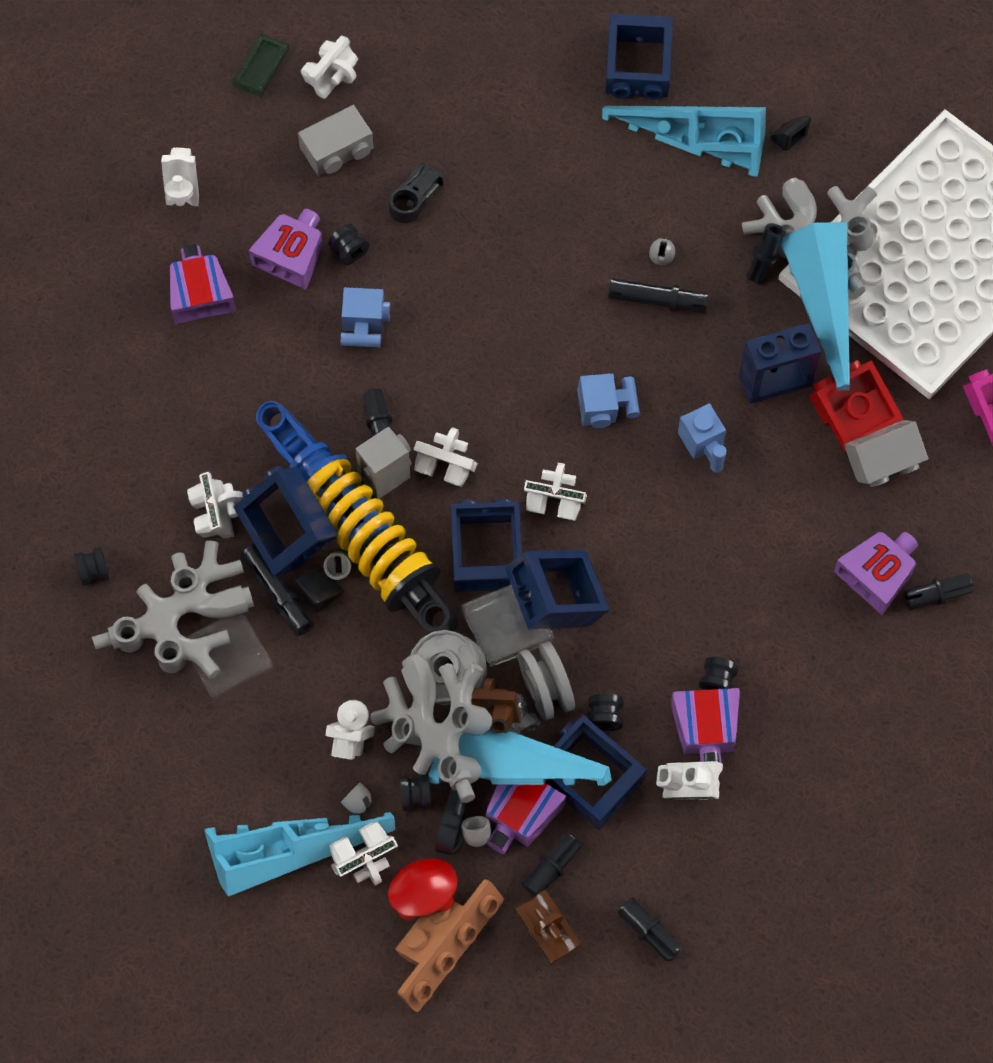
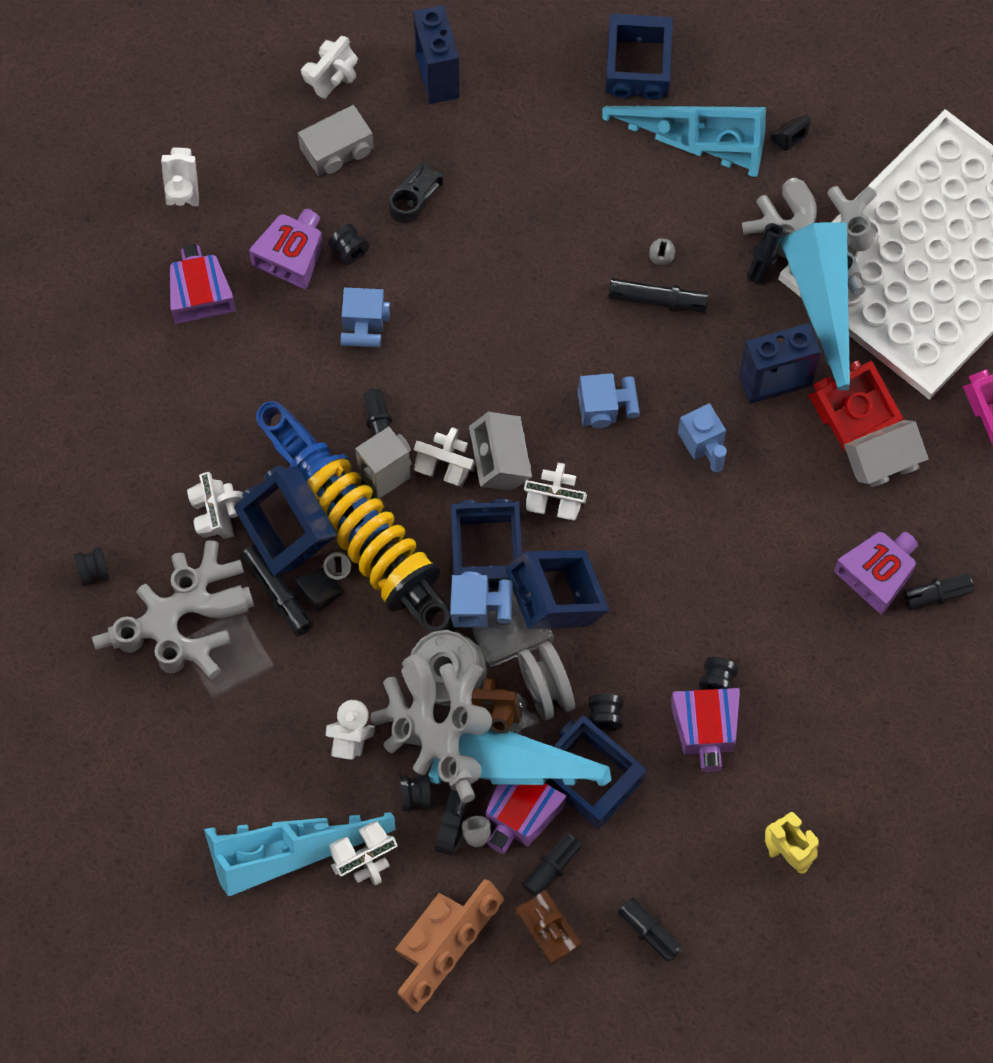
(260, 65): clear green tile -> none
(357, 799): light grey hinge -> none
(423, 888): red dish -> none
(436, 54): none -> dark blue window
(473, 600): none -> medium blue brick
(500, 451): none -> light grey brick
(690, 780): white hips -> none
(787, 839): none -> light yellow animal

